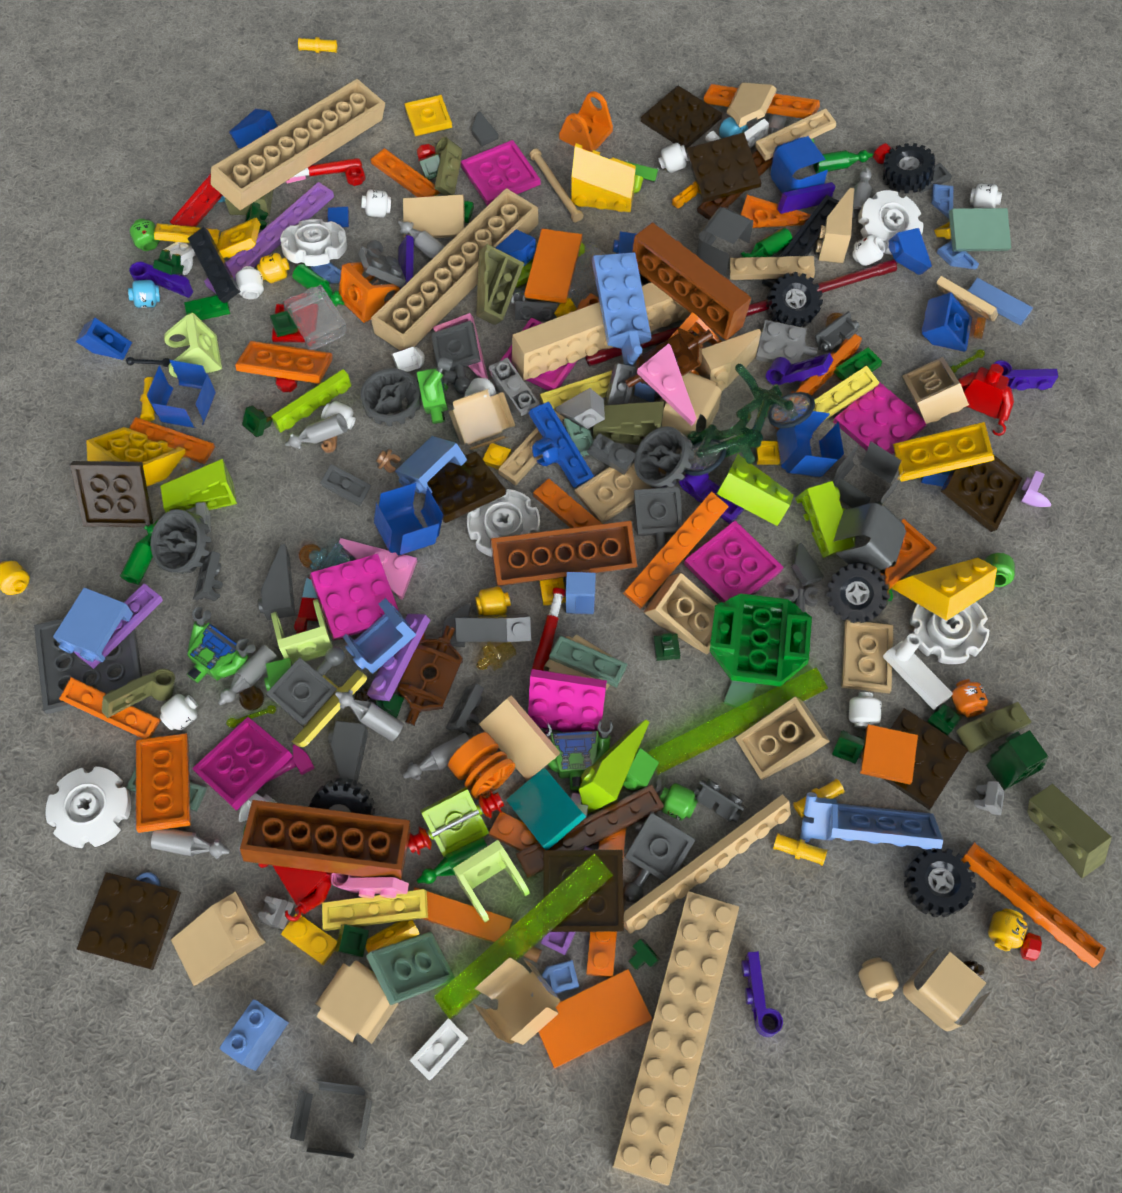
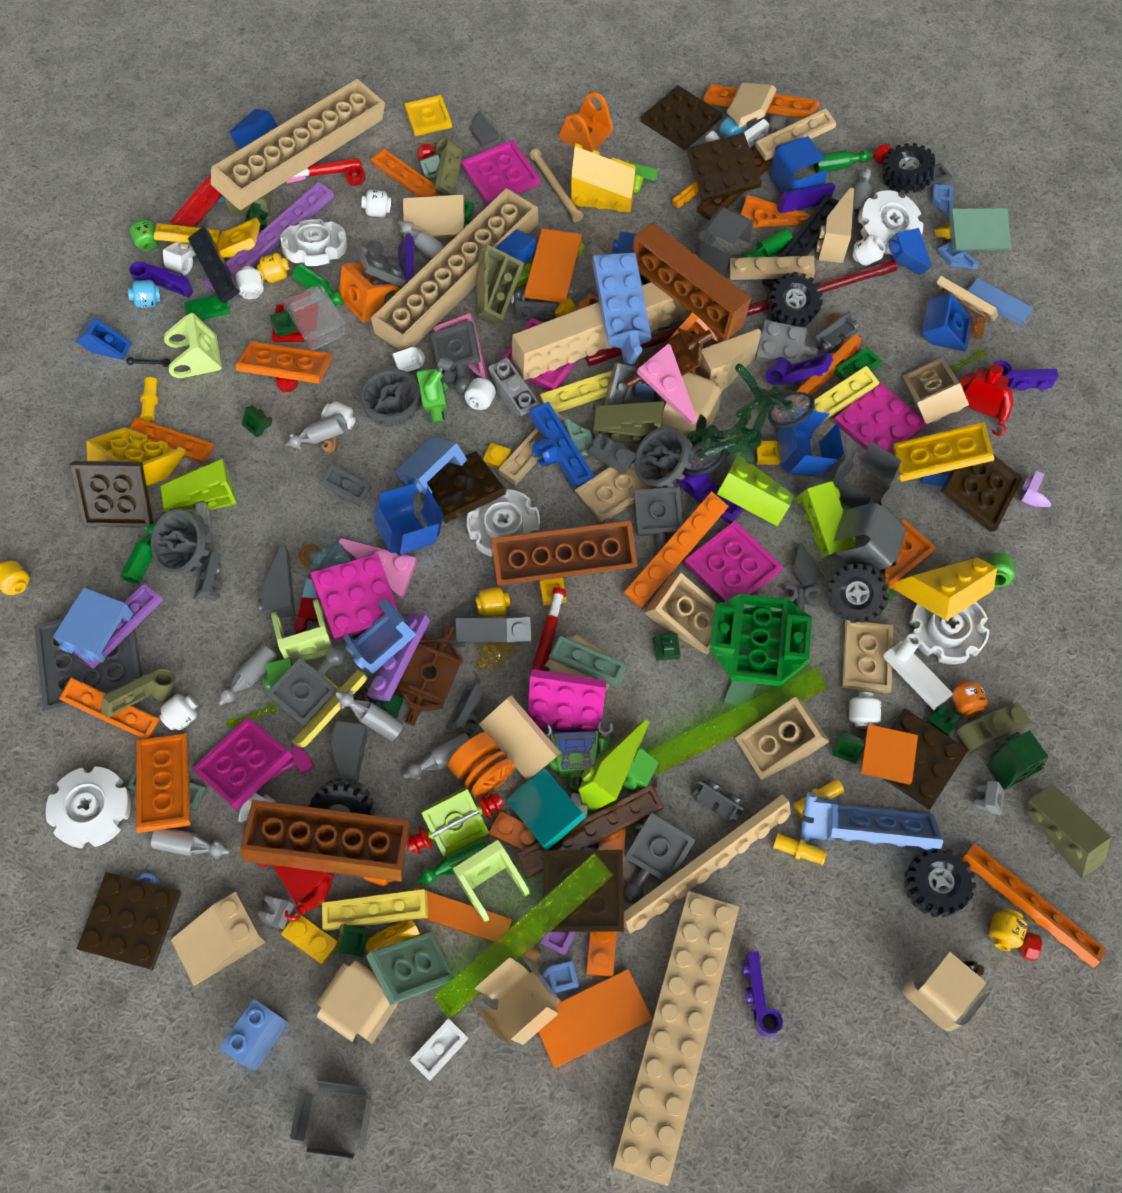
(167, 265): dark green tile -> none
(189, 376): blue piece -> none
(213, 650): torso -> none
(251, 698): dark brown plate -> none
(312, 400): lime plate -> none
(317, 45): yellow pin -> none
(328, 272): medium blue tile -> none
(339, 215): blue tile -> none
(368, 887): bright pink plate -> none
(384, 460): medium nougat plate -> none
(481, 417): tan piece -> none
(564, 506): orange plate -> none
(580, 592): medium blue panel -> none
(584, 409): light grey slope -> none
(644, 955): dark green tile -> none
(673, 158): white head -> none
(678, 801): bright green head -> none
(878, 979): tan head -> none
(985, 196): white head -> none

